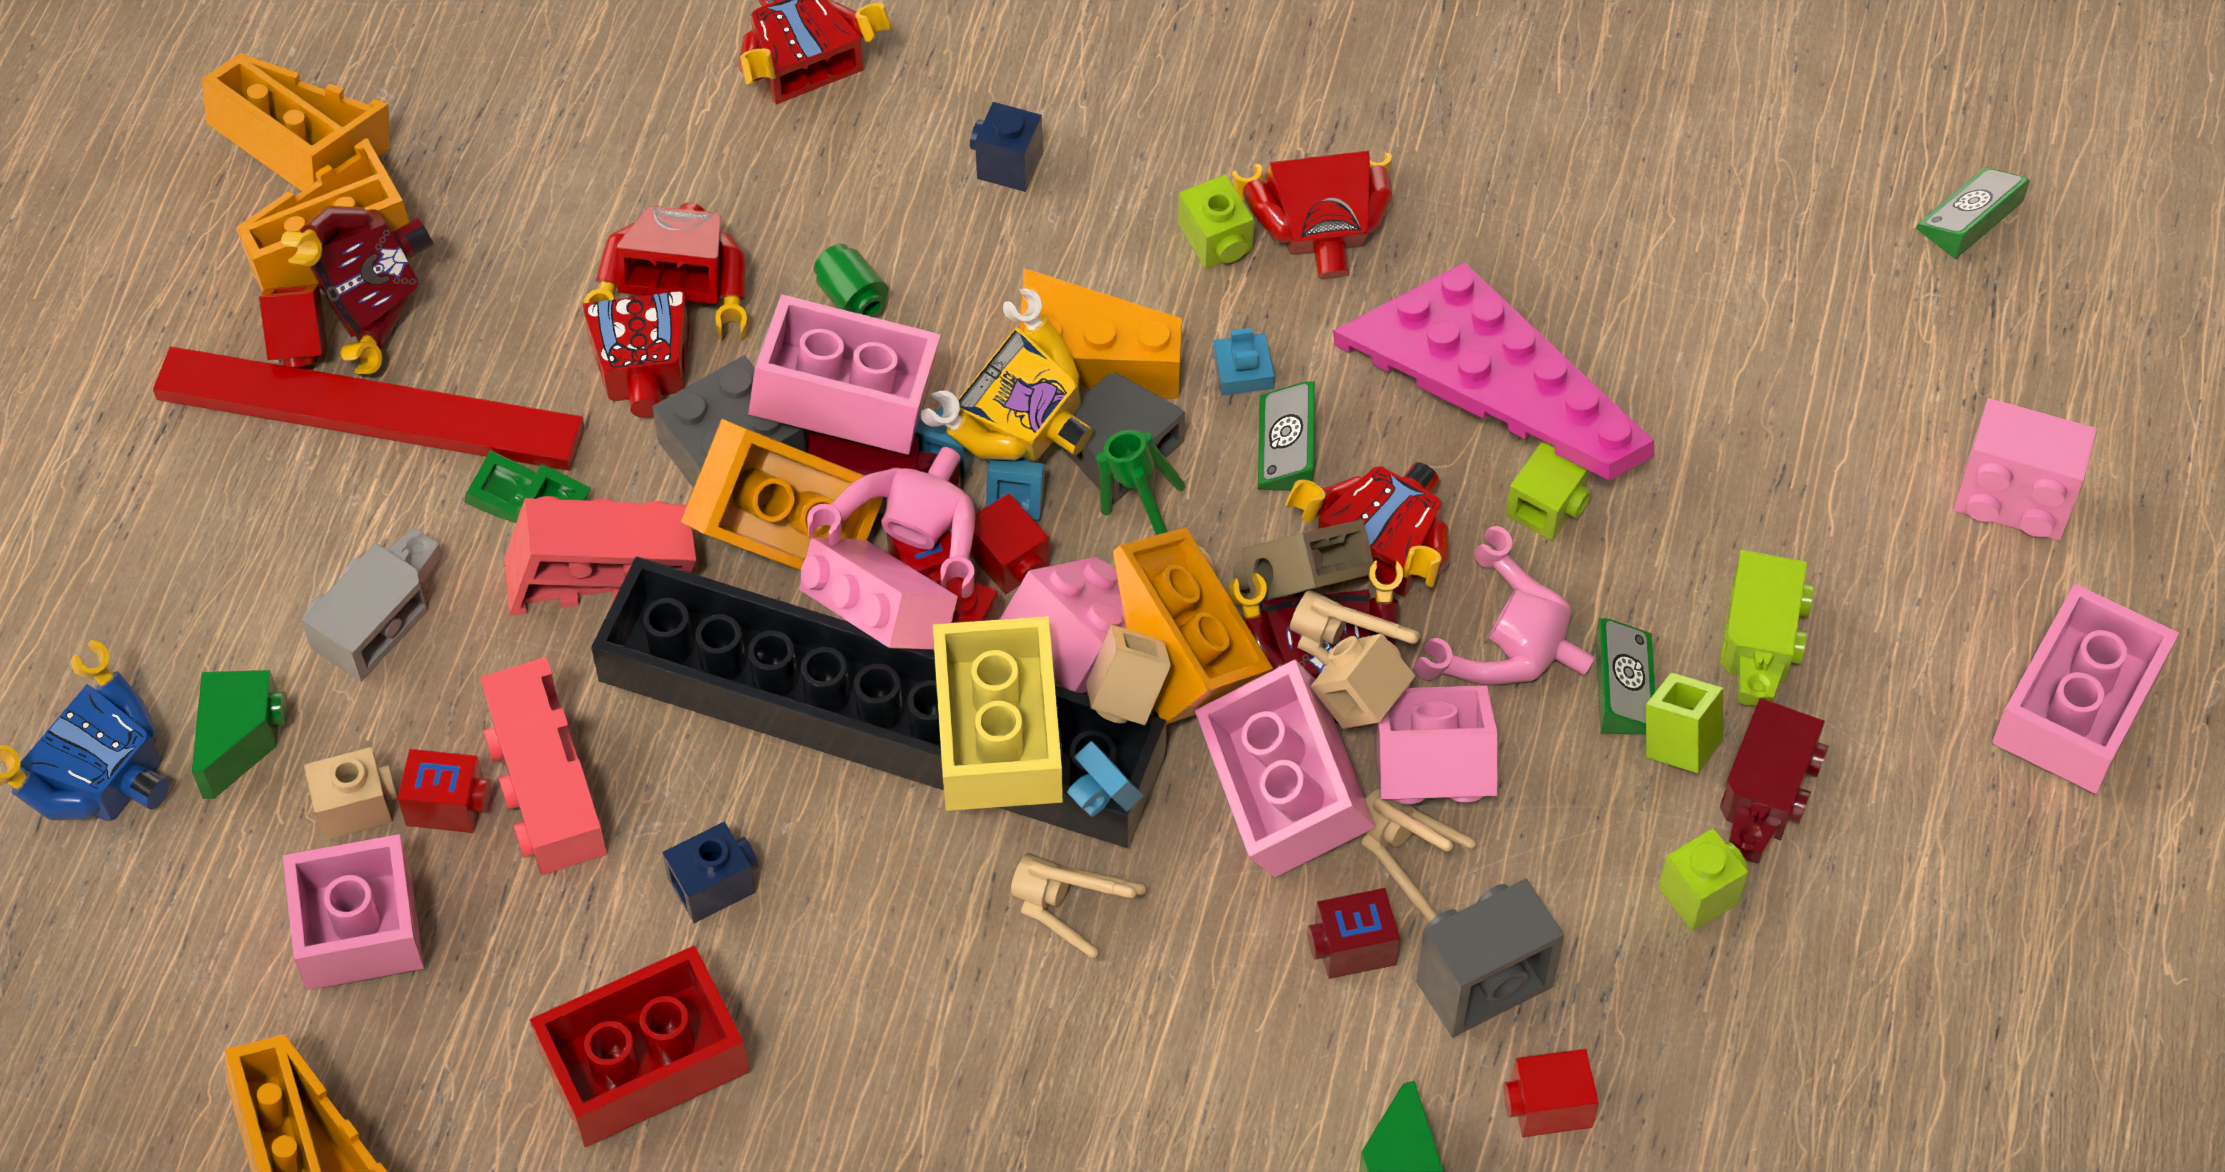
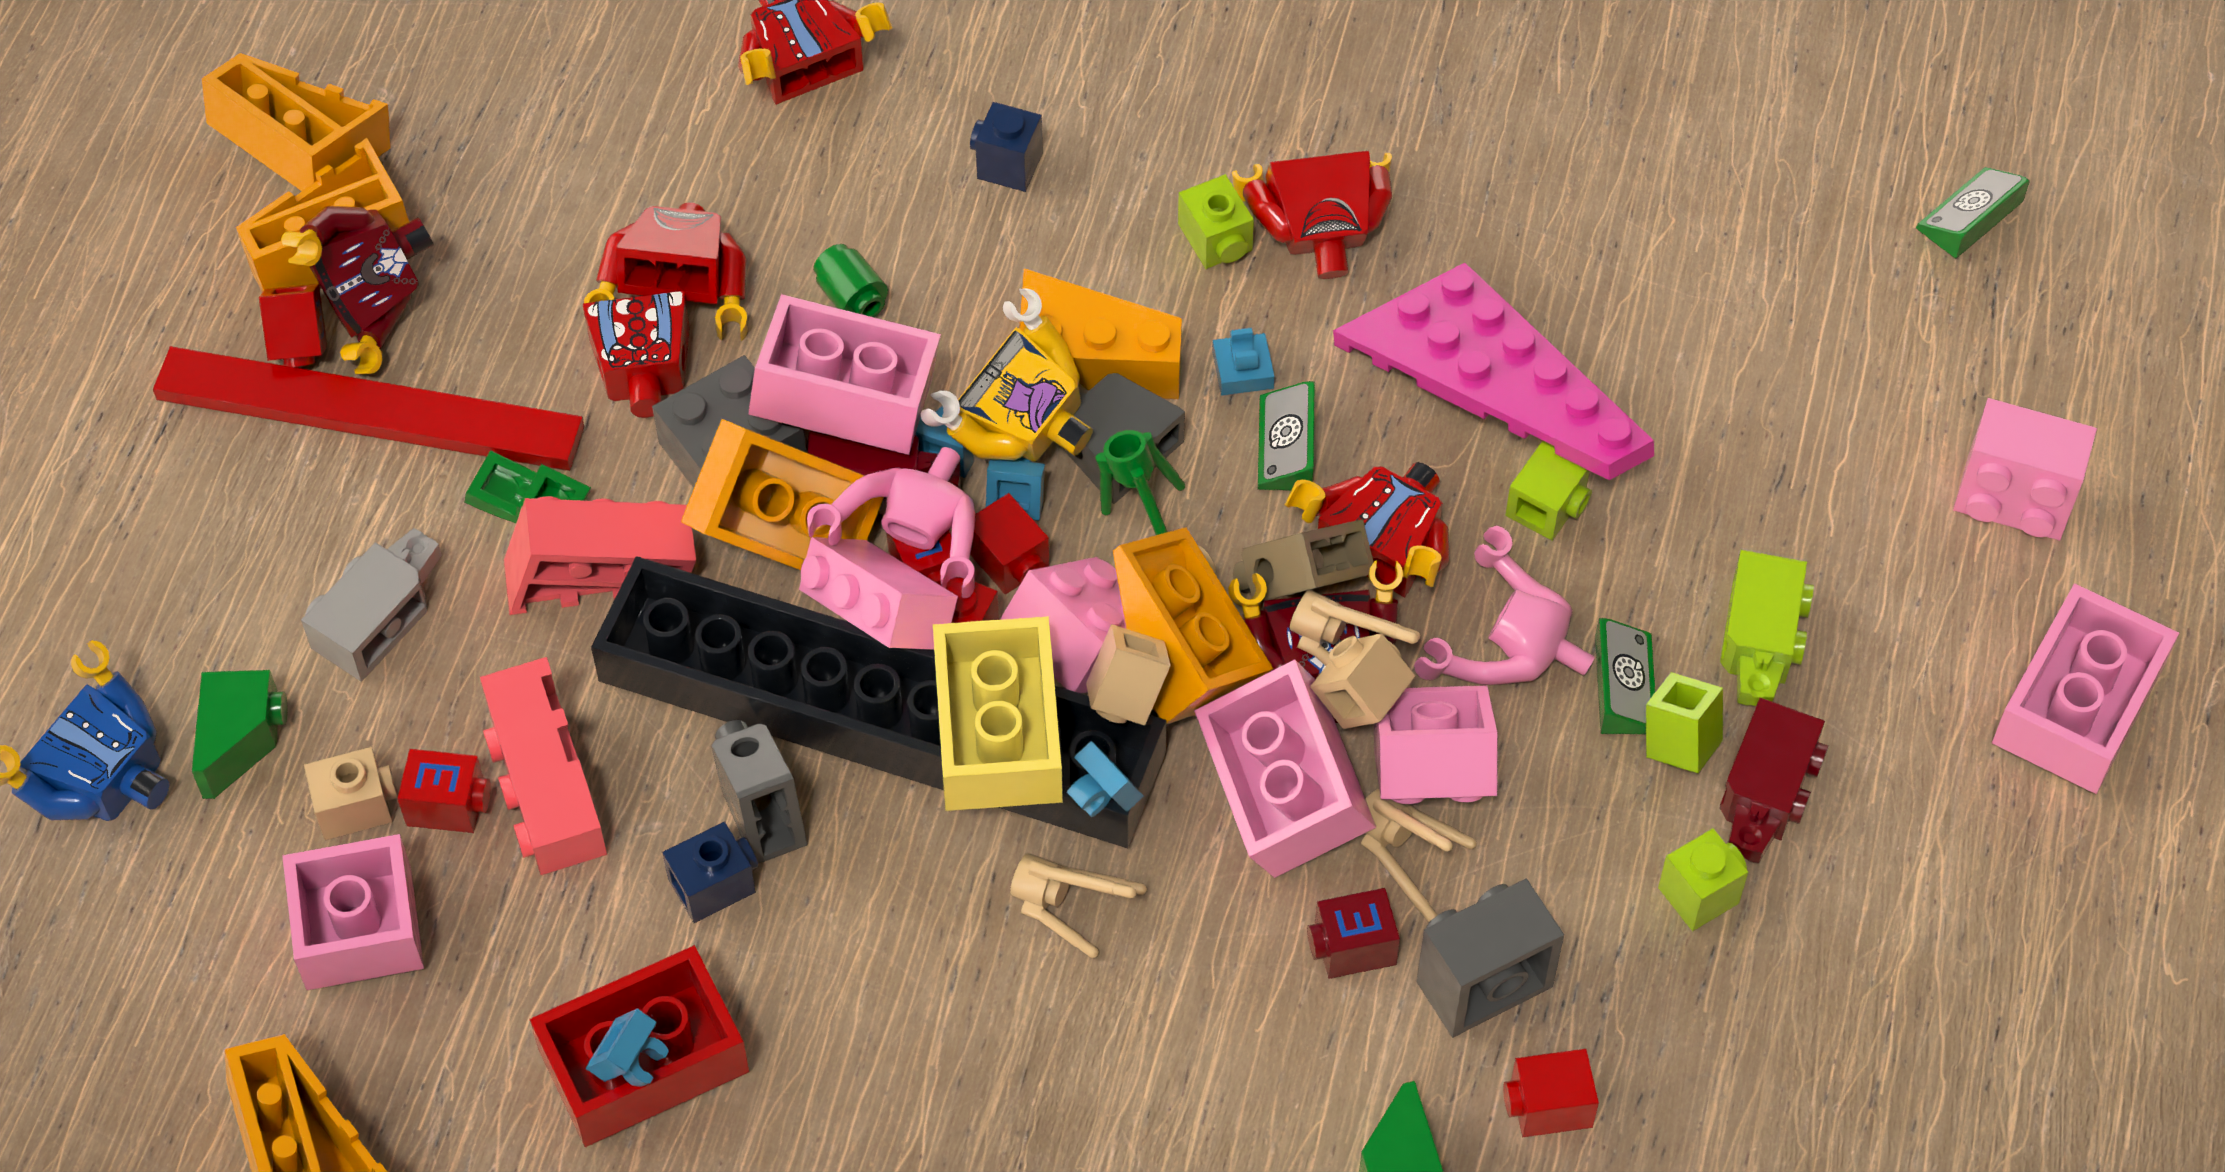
(622, 1046): none -> dark azure tile
(750, 768): none -> dark grey torso

